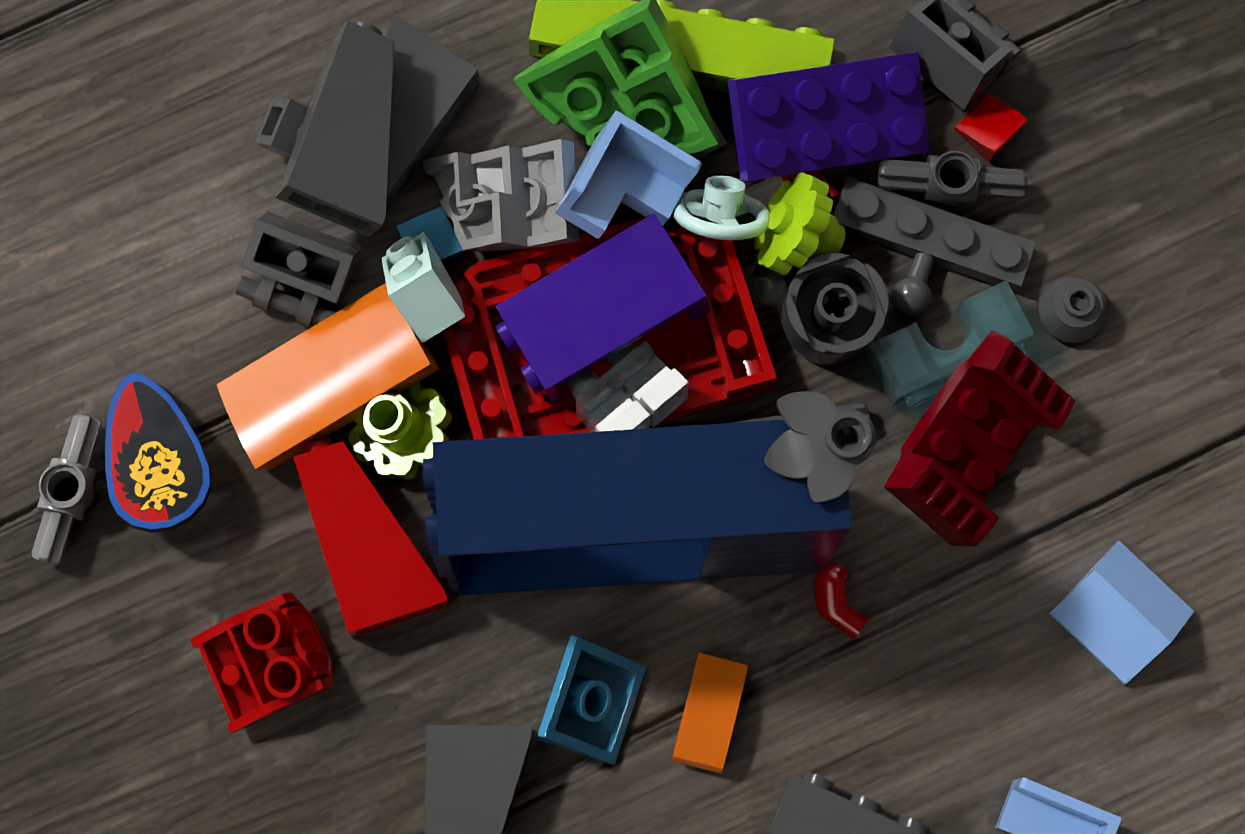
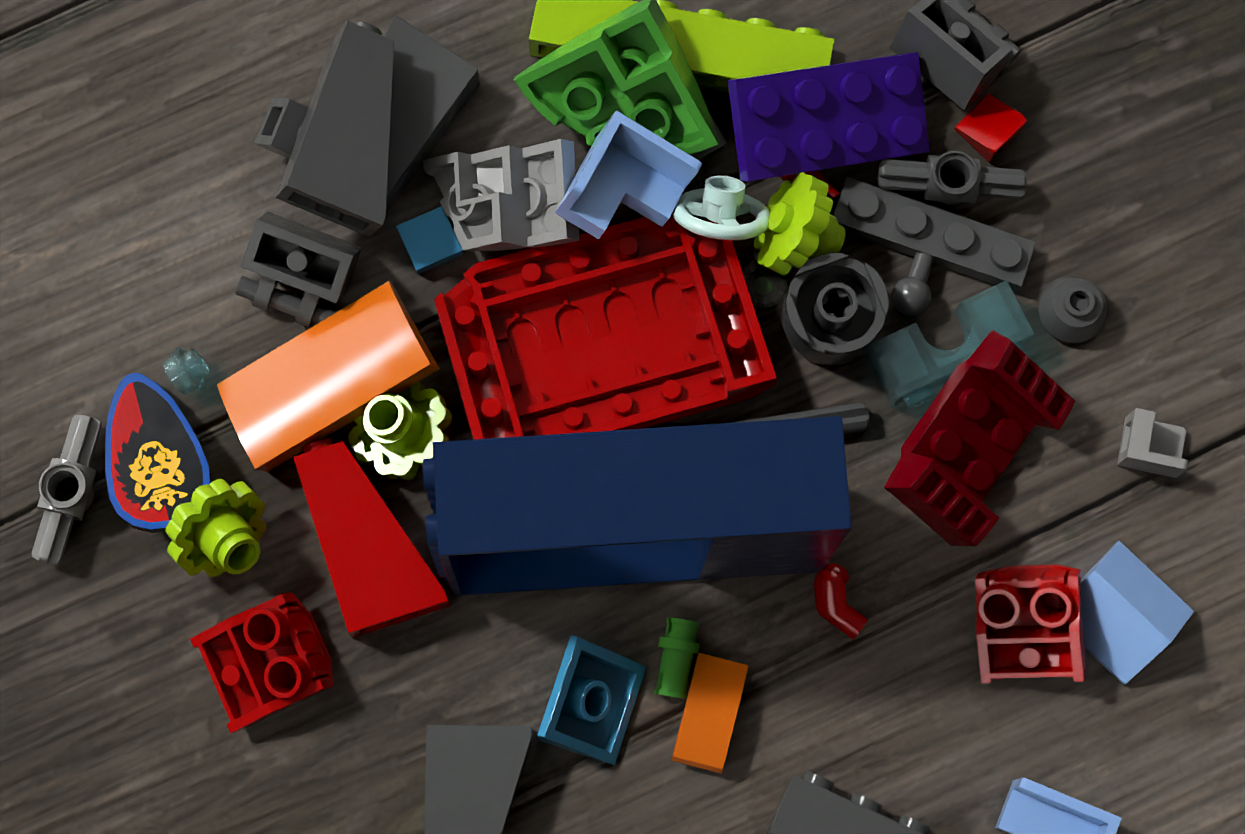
(186, 370): none -> clear light blue plate
(217, 529): none -> lime plant
(421, 286): light aqua slope -> none
(599, 305): dark purple panel -> none
(631, 394): hips -> none
(676, 657): none -> bright green pin
(811, 444): dark grey plate -> none
(1030, 623): none -> red slope
(1152, 445): none -> light grey panel

